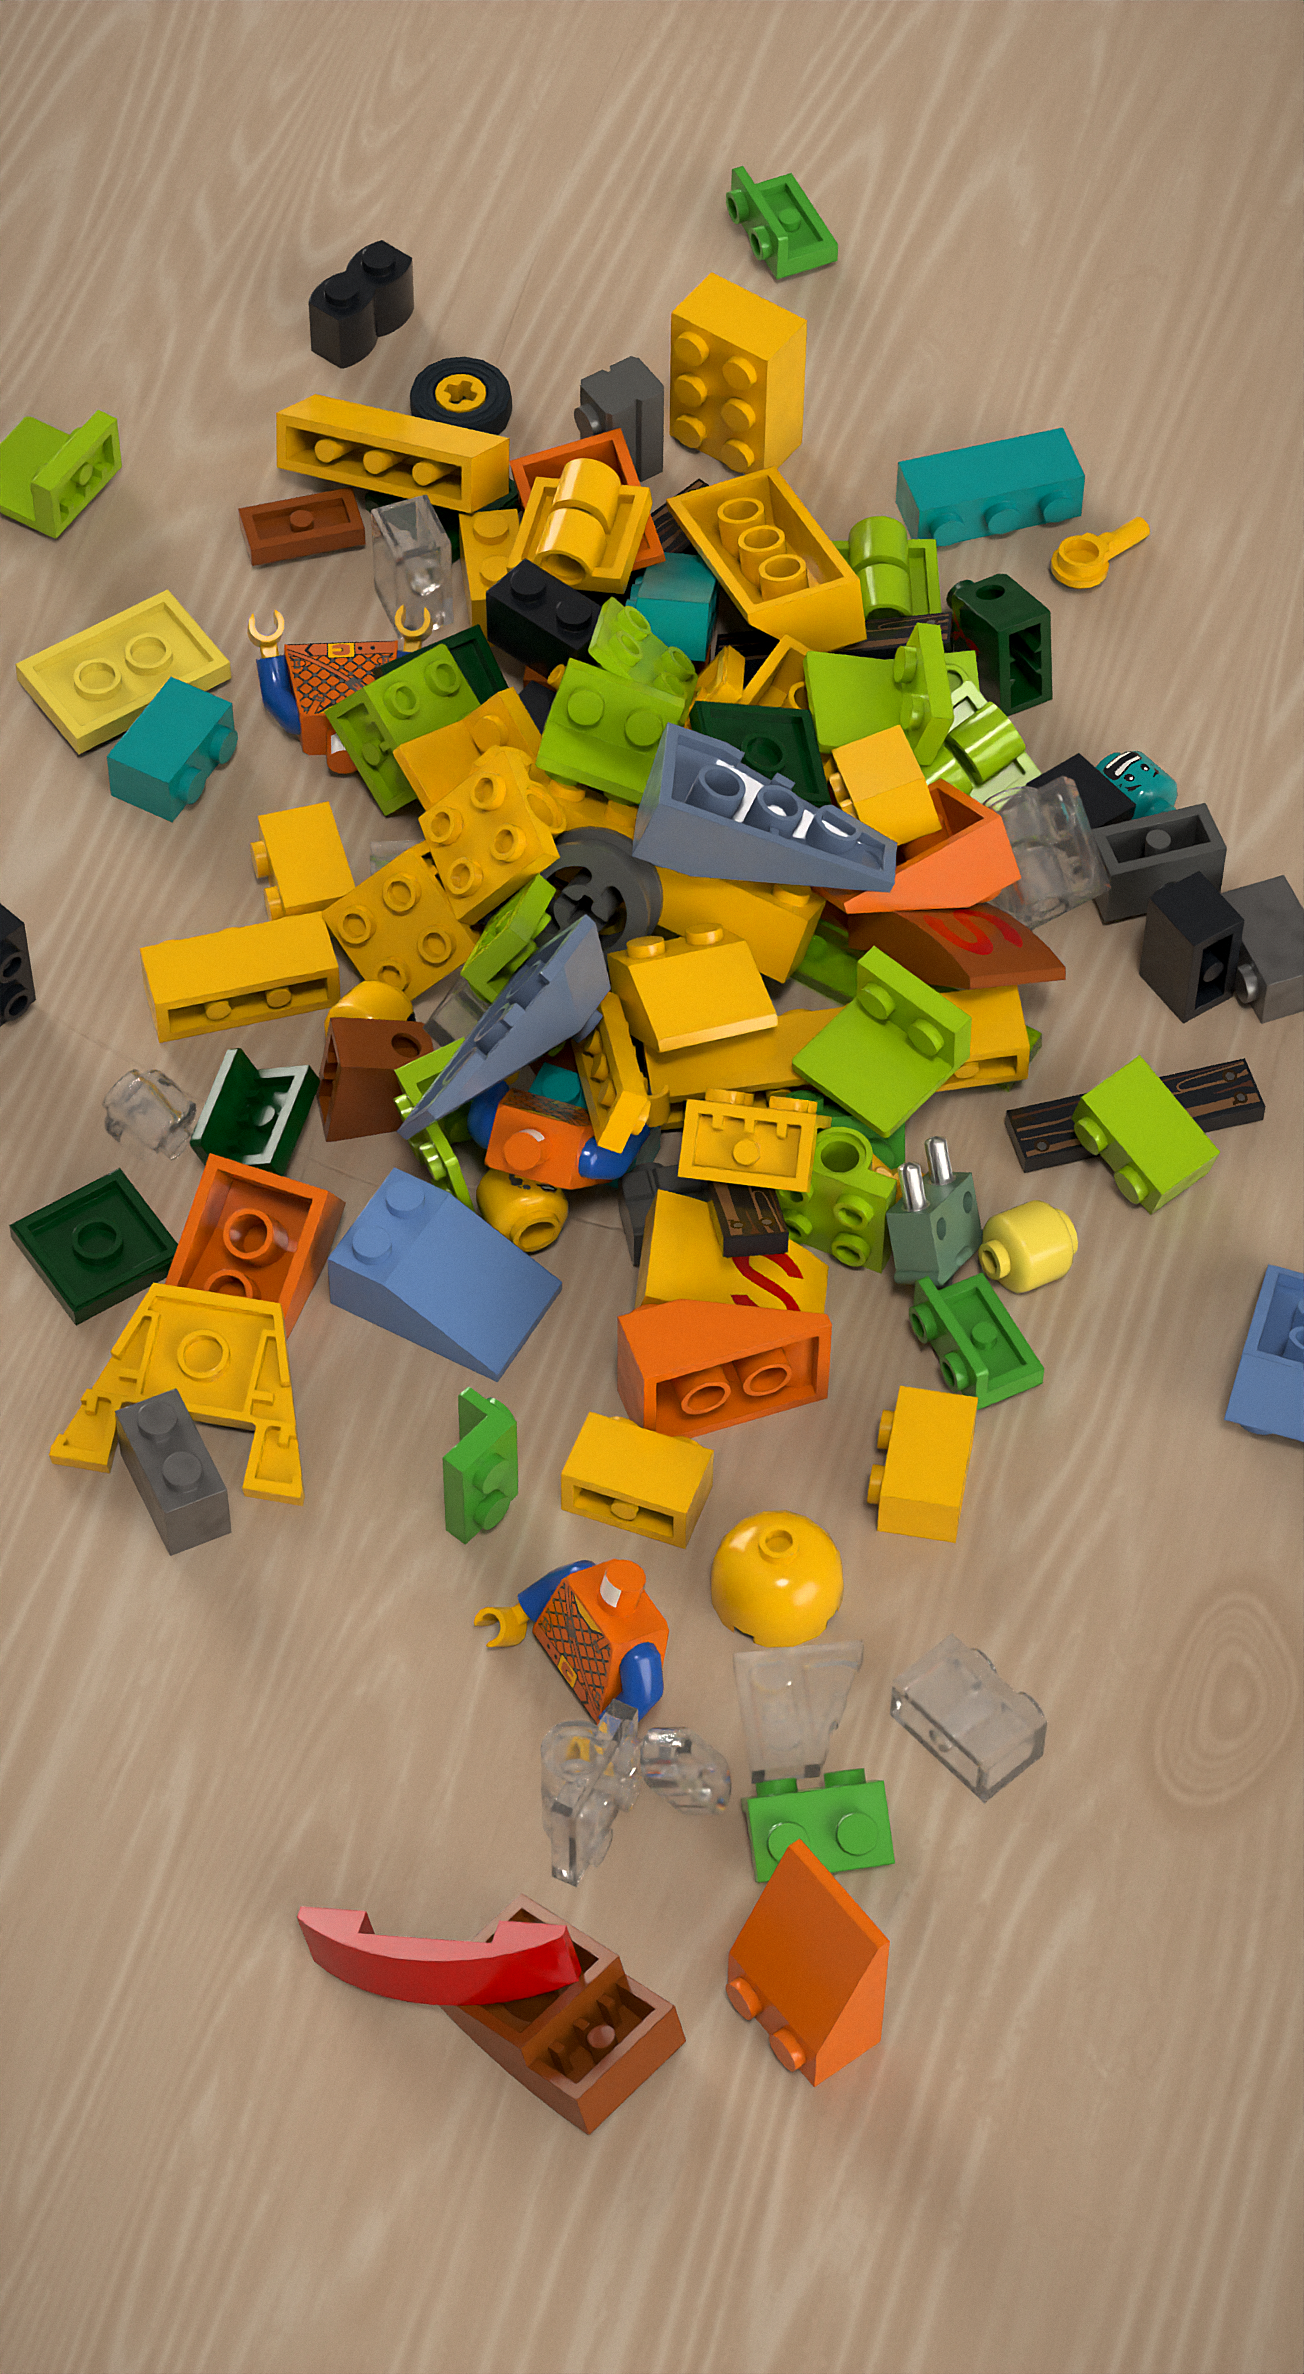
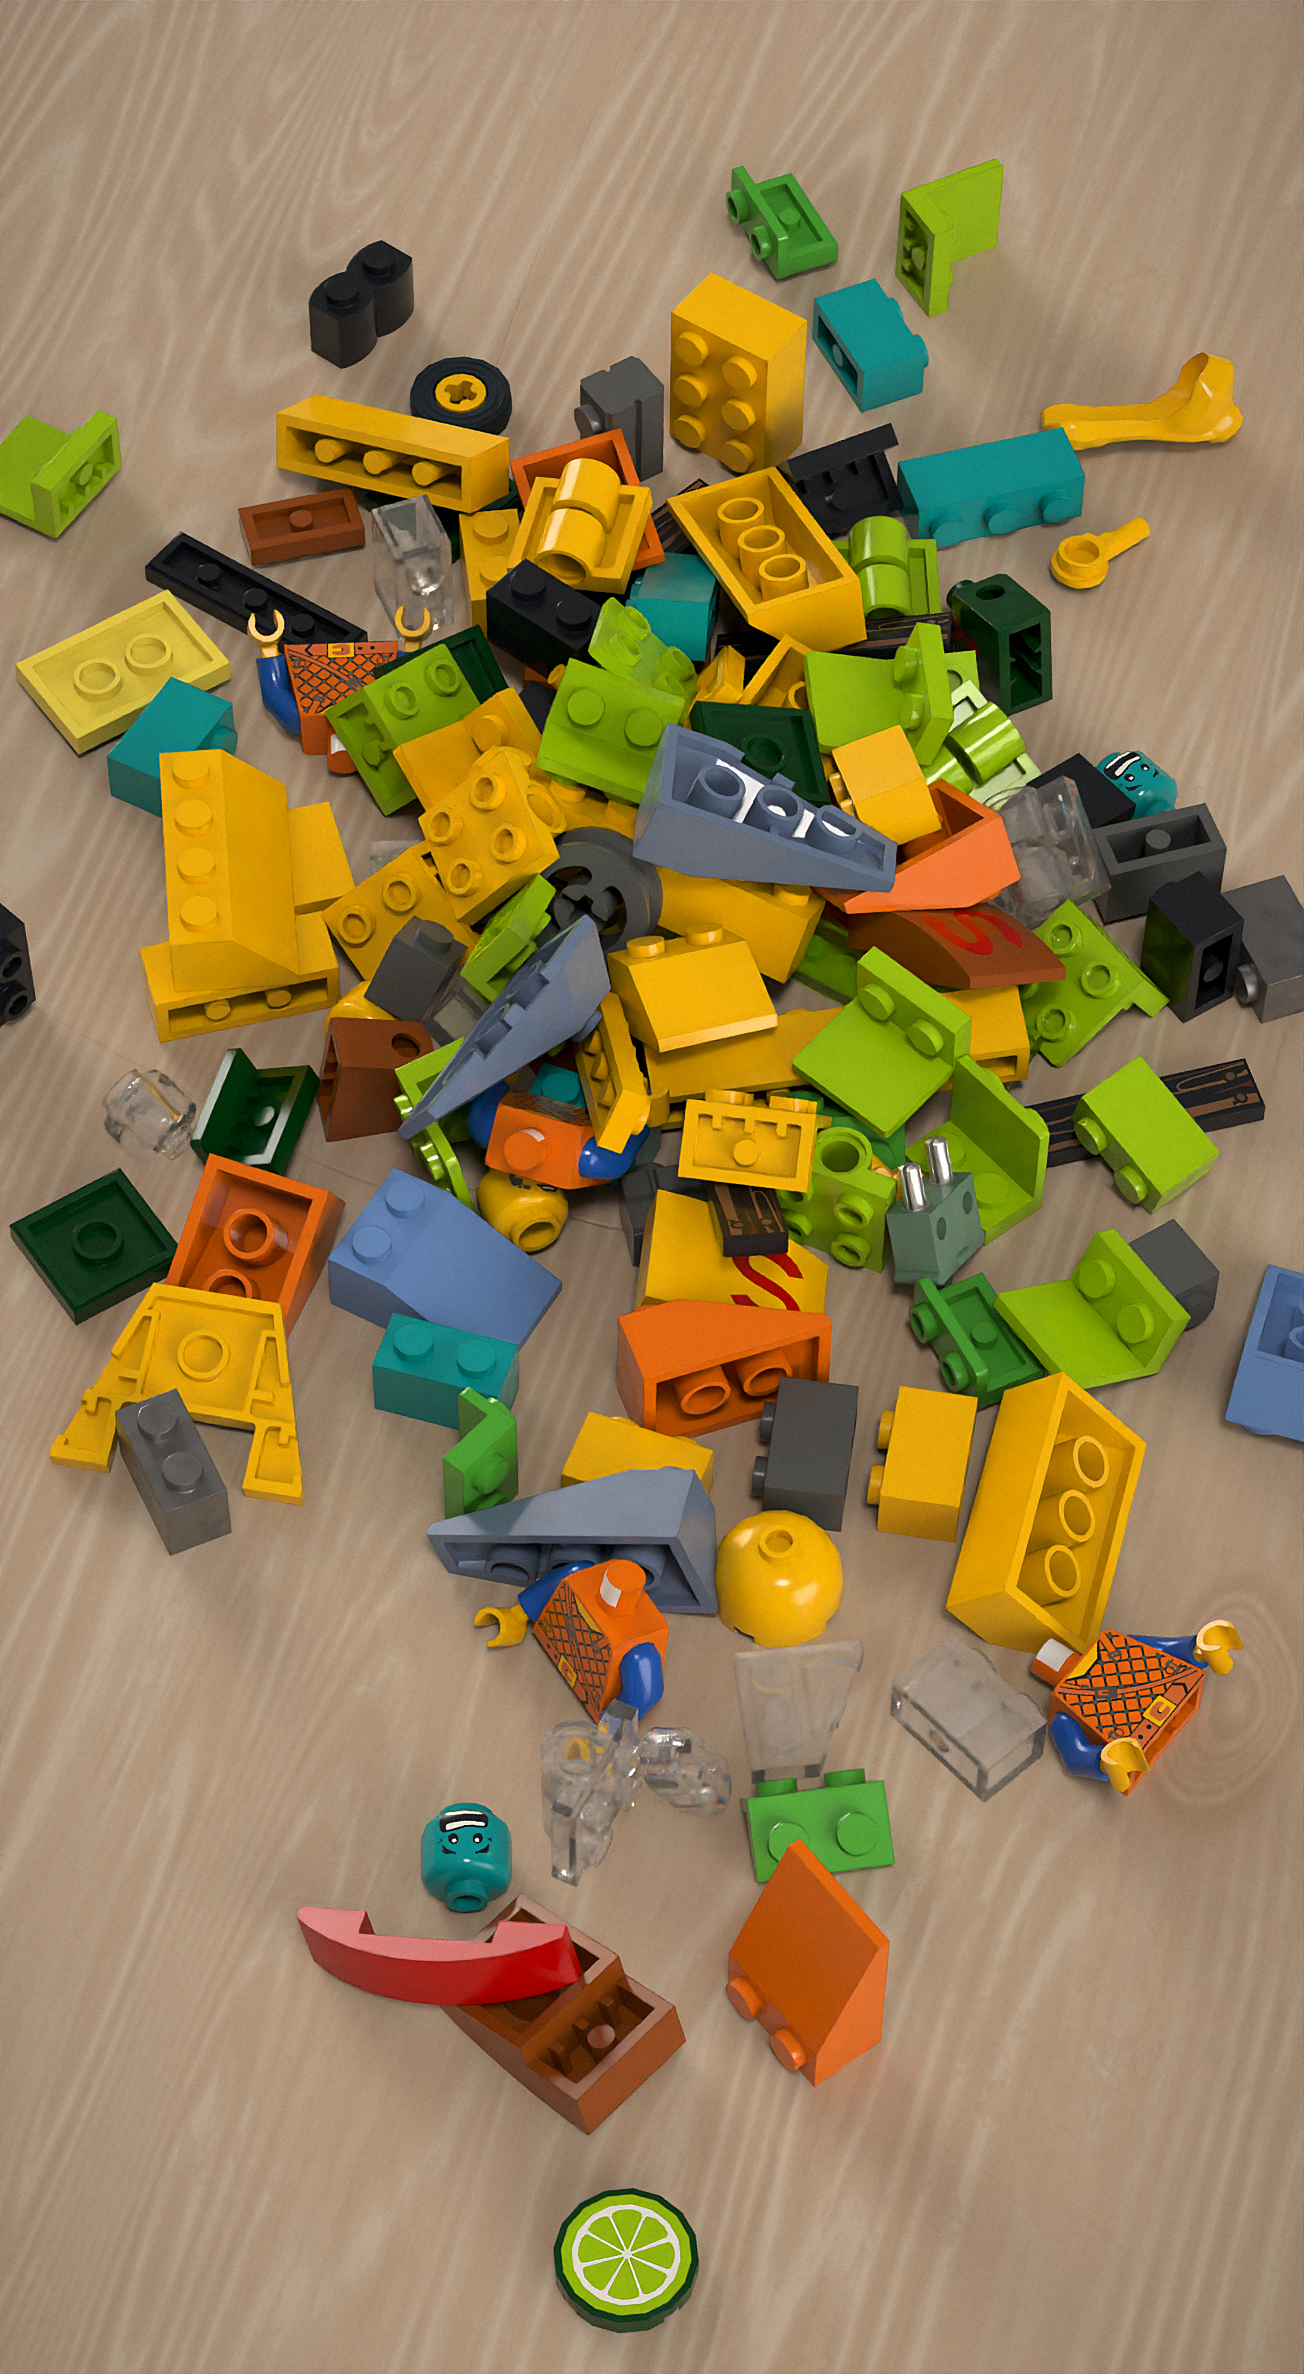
(227, 873): none -> yellow slope
(235, 592): none -> black tile
(416, 970): none -> dark grey brick
(428, 1365): none -> teal brick
(466, 1855): none -> teal head
(626, 2260): none -> tile
(633, 1515): none -> sand blue wedge
(808, 1450): none -> dark grey brick
(846, 479): none -> black bracket
(869, 345): none -> teal brick
(943, 225): none -> lime bracket
(997, 1143): none -> lime bracket
(1028, 1246): light yellow head -> none
(1046, 1519): none -> yellow slope
(1096, 986): none -> lime bracket
(1101, 1322): none -> lime bracket
(1128, 1697): none -> torso
(1180, 1268): none -> dark grey brick
(1191, 411): none -> yellow hair

